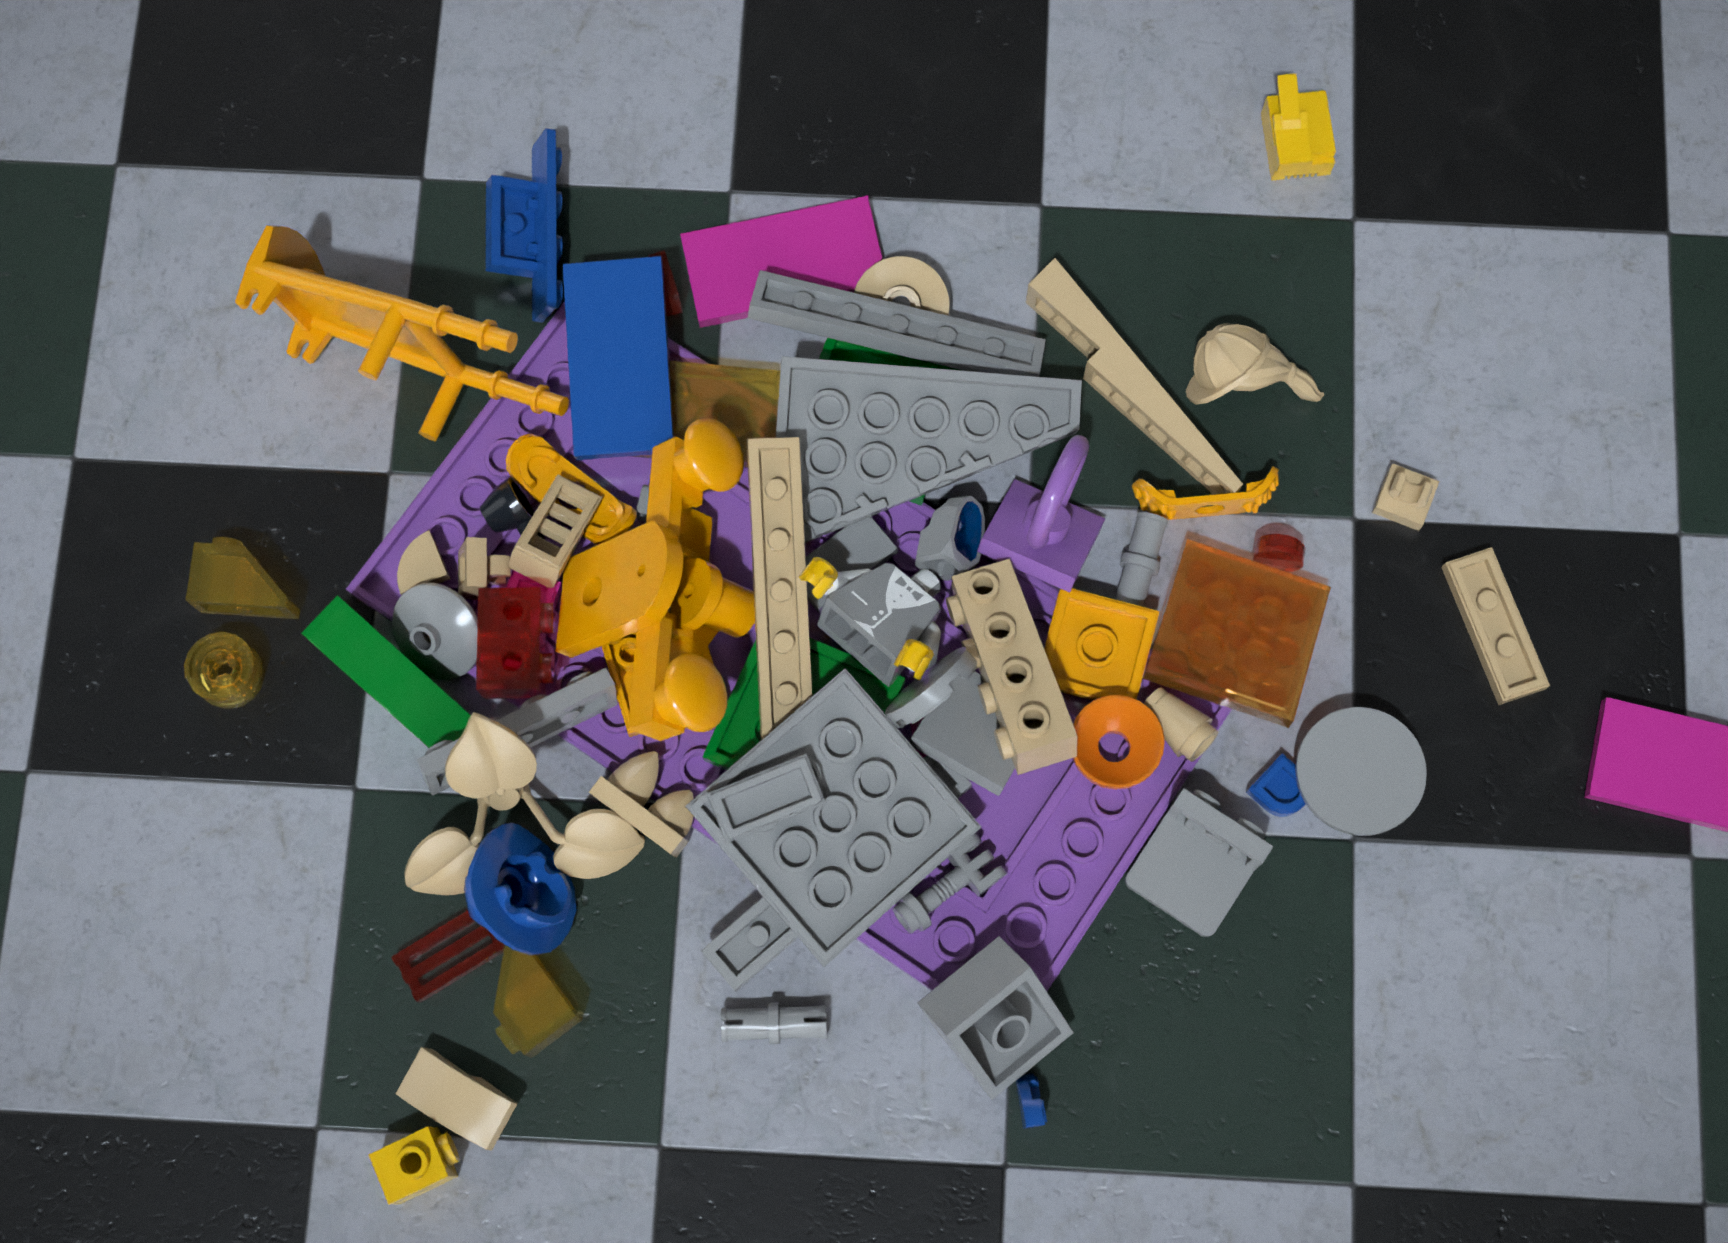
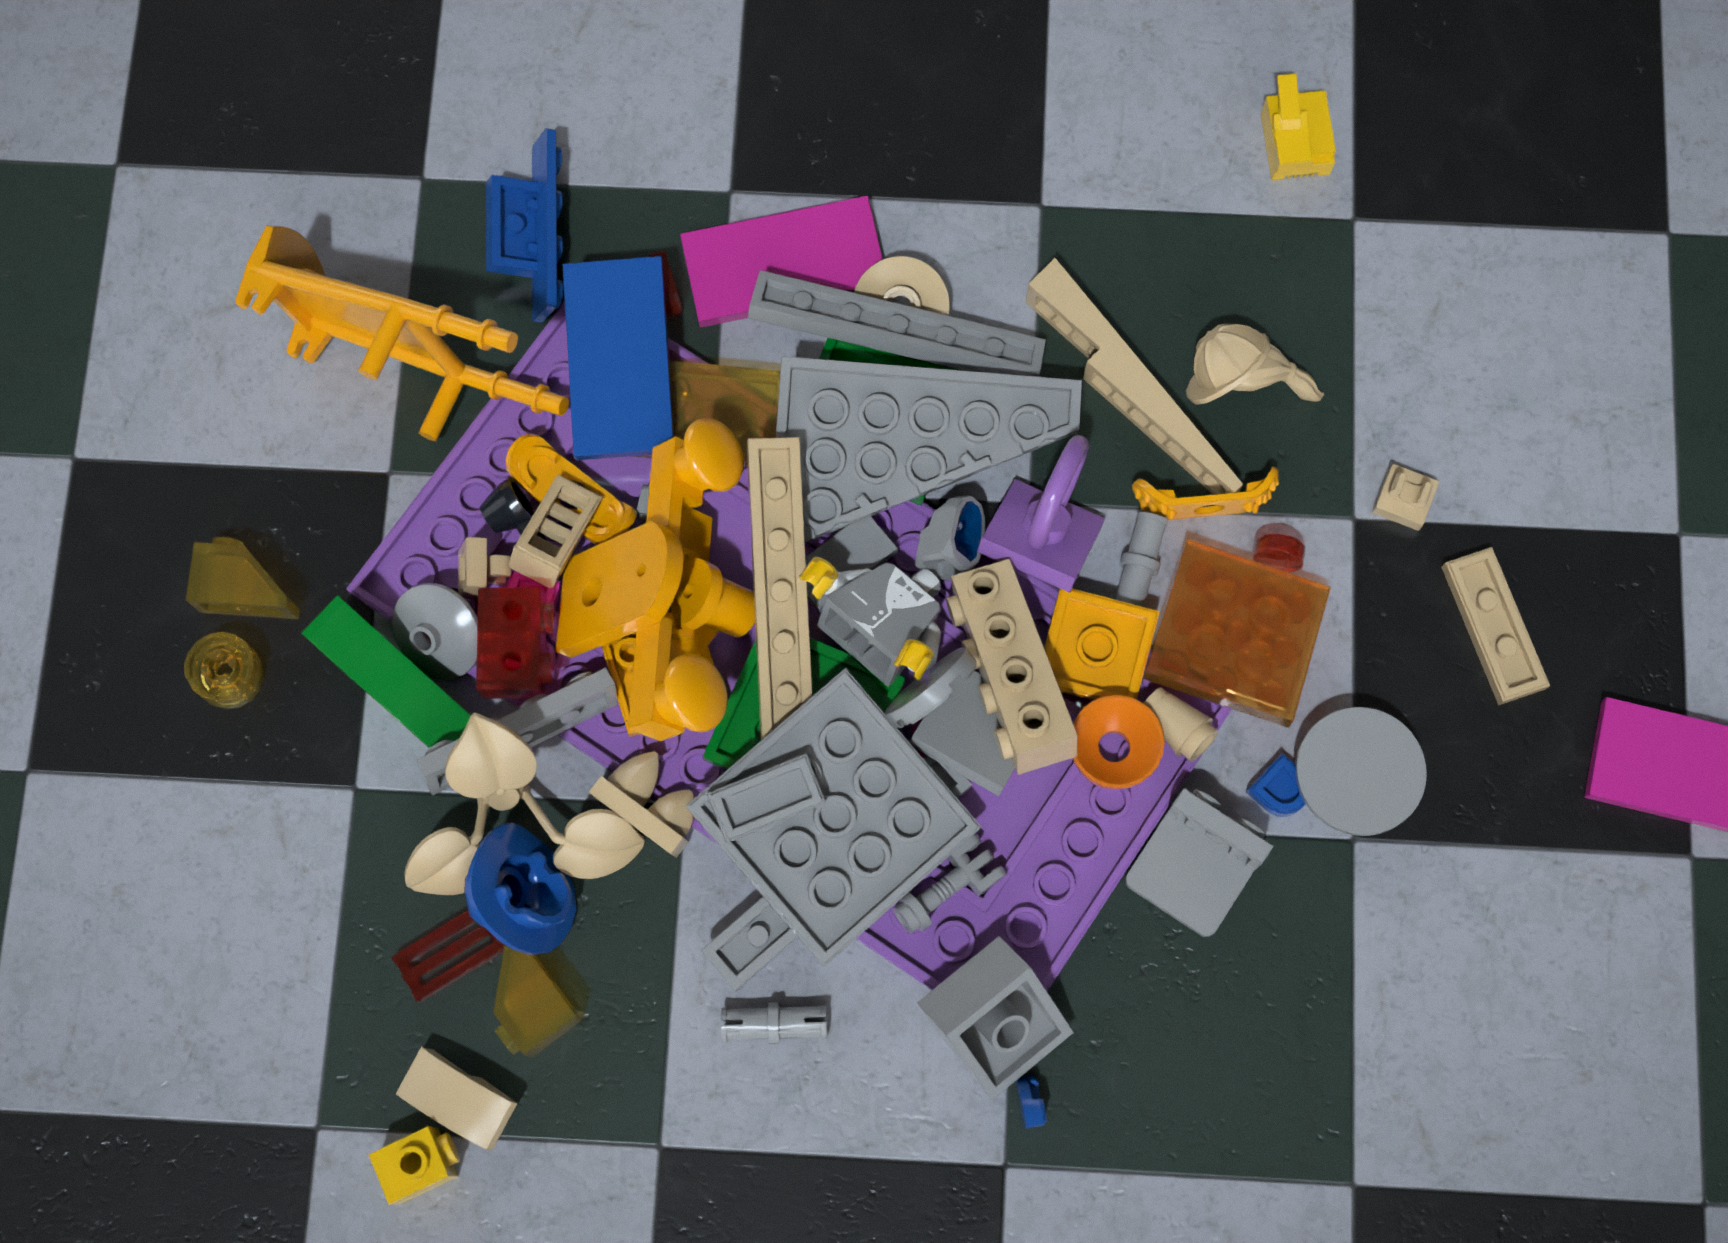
(421, 564): tan tile -> none

